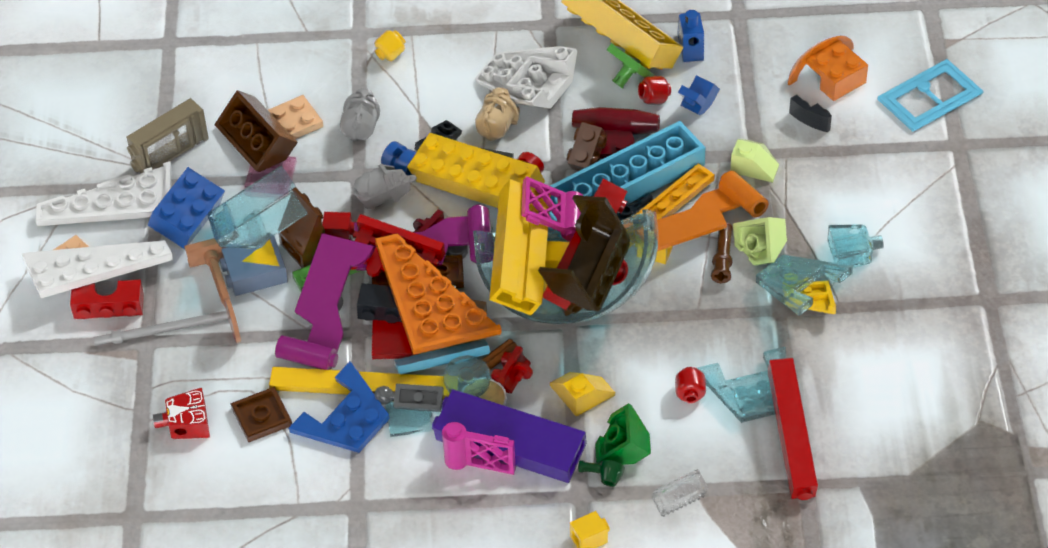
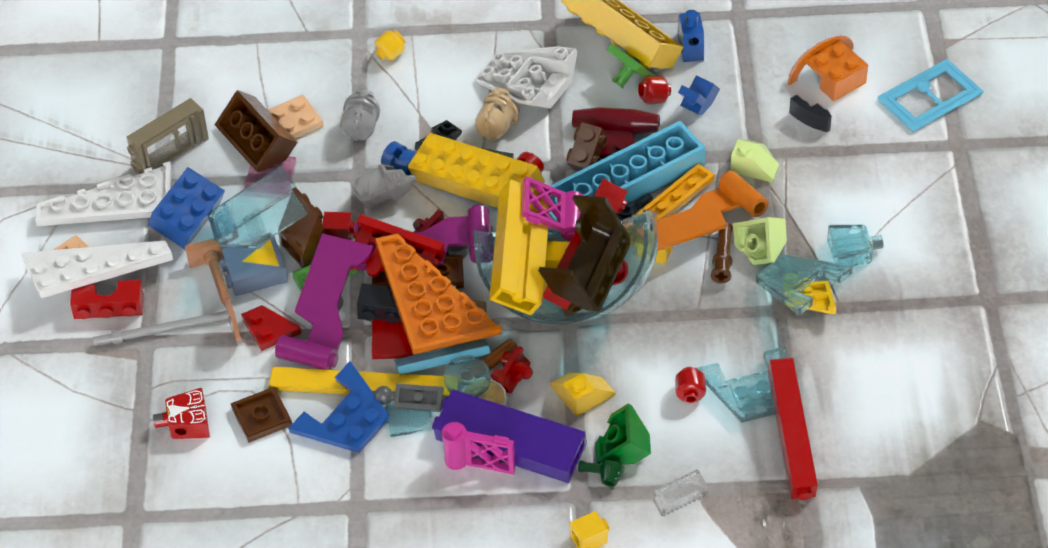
(268, 326): none -> red wing

